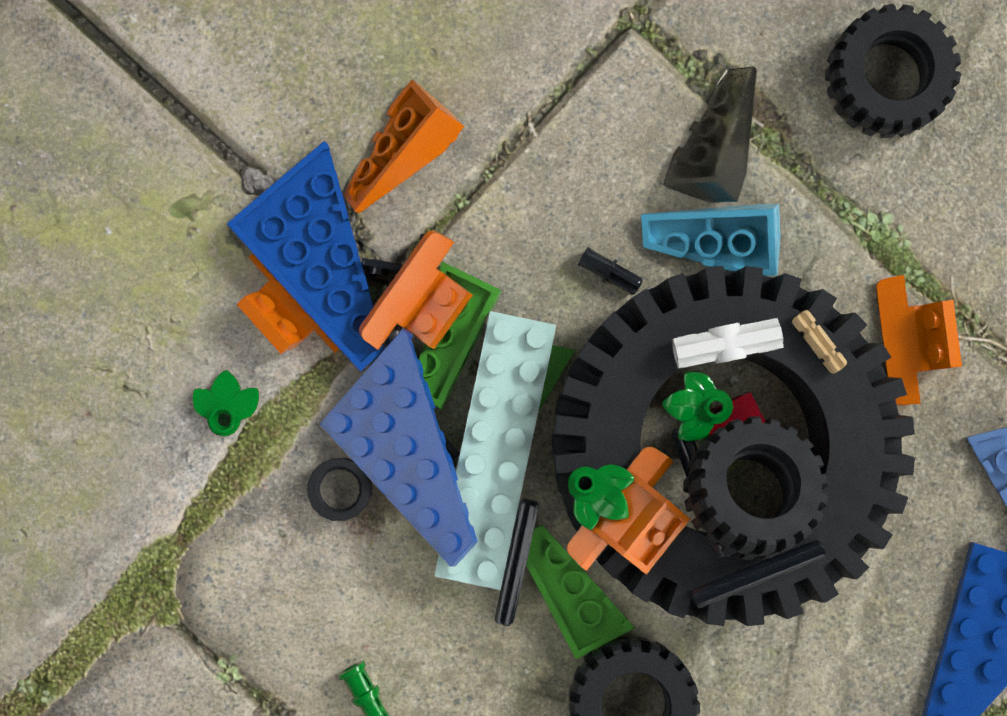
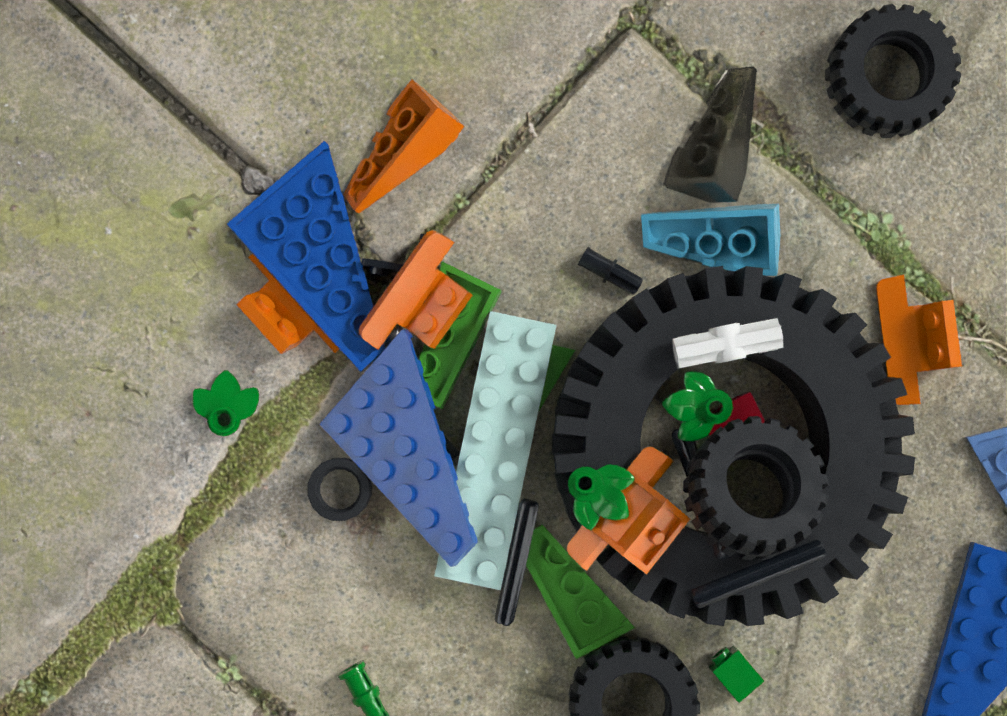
(735, 672): none -> green brick
(819, 341): tan axle -> none

